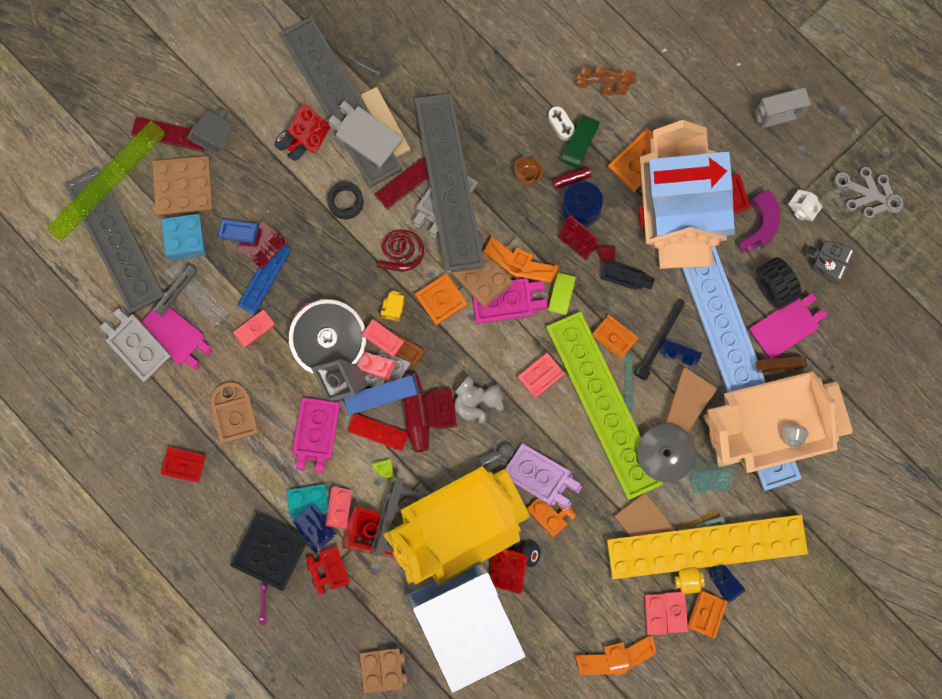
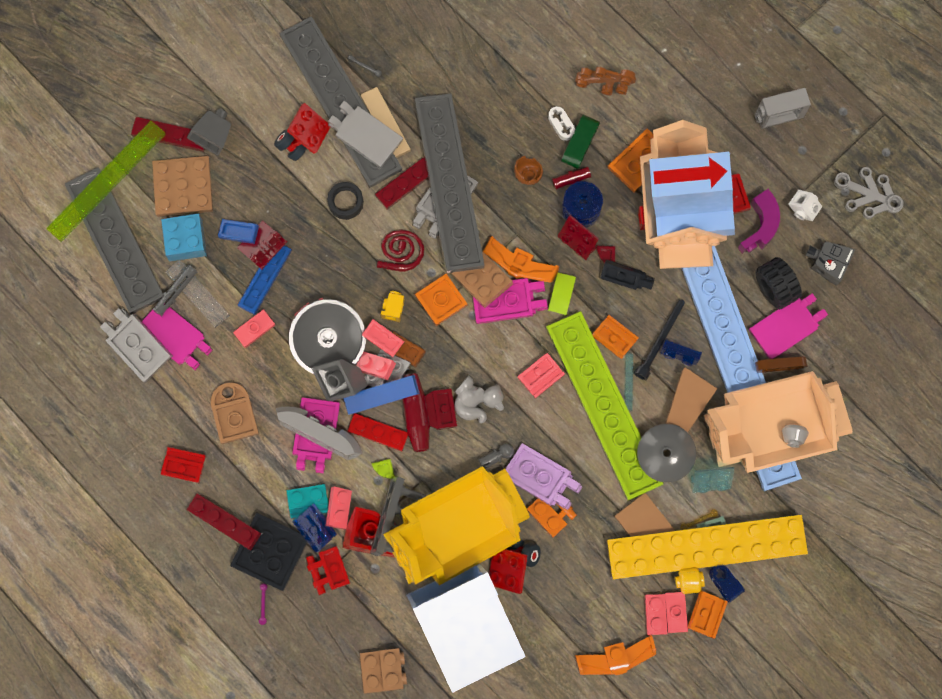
(223, 521): none -> dark red plate
(326, 437): none -> light grey brick

